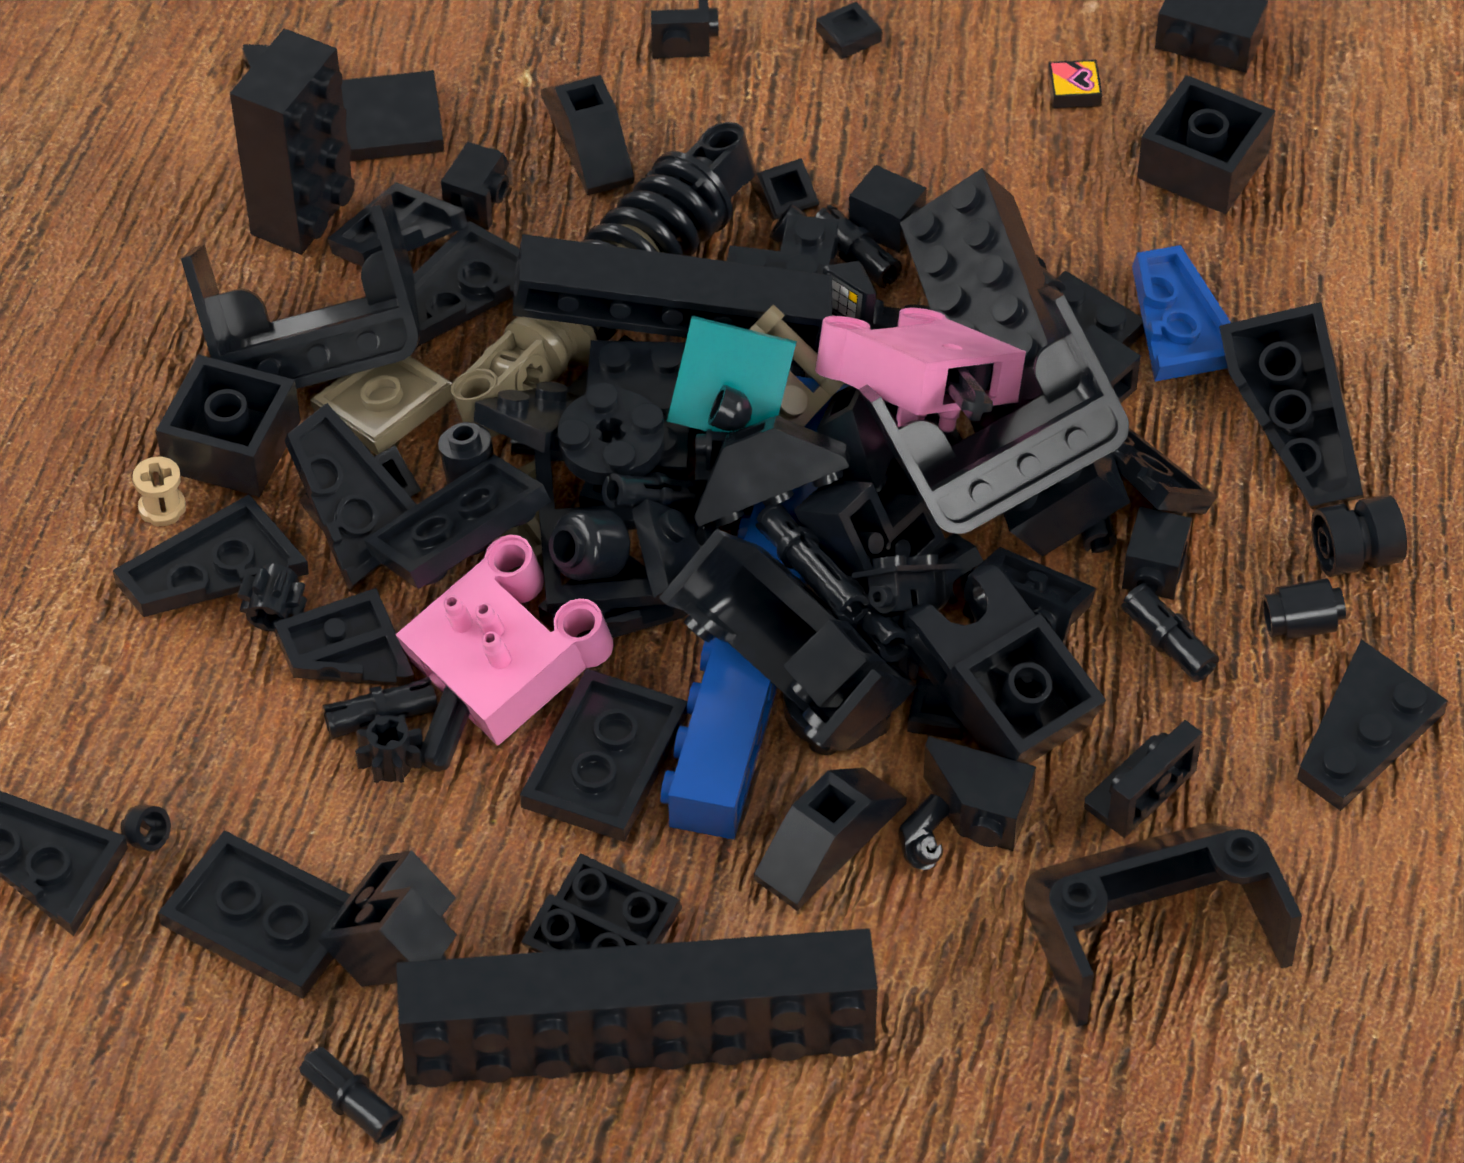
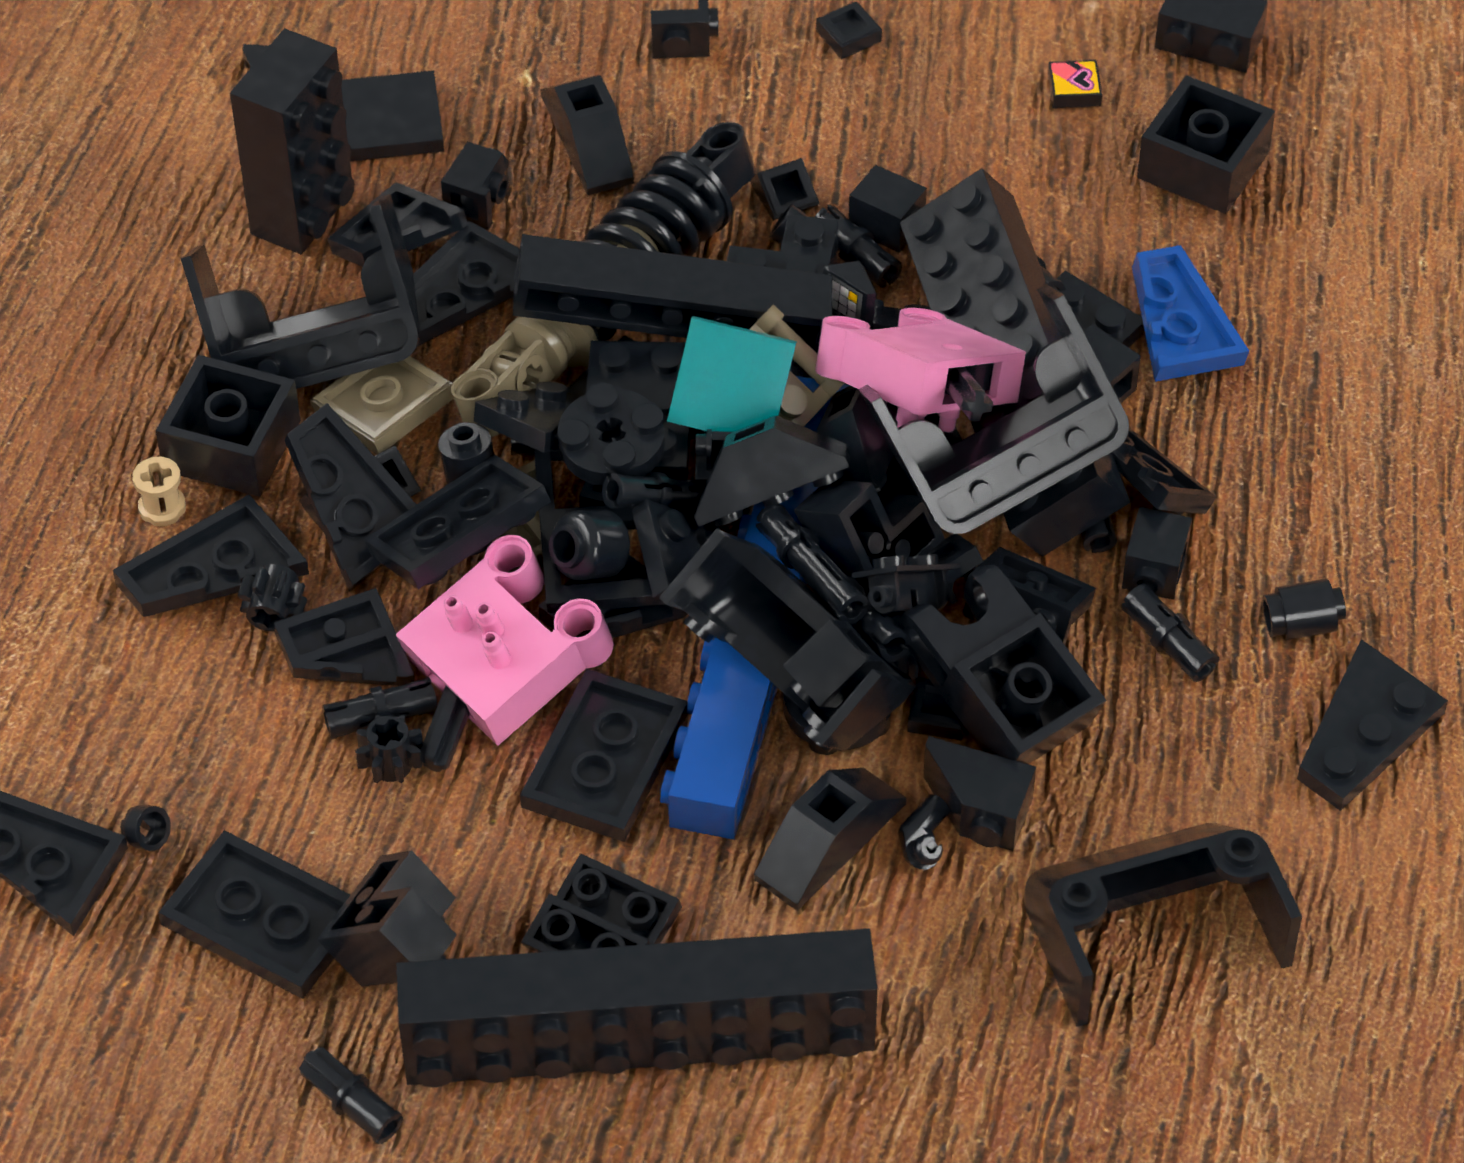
(730, 410): black hinge -> none
(1146, 779): black bracket -> none
(1295, 392): black wedge -> none
(1368, 533): black wheel -> none

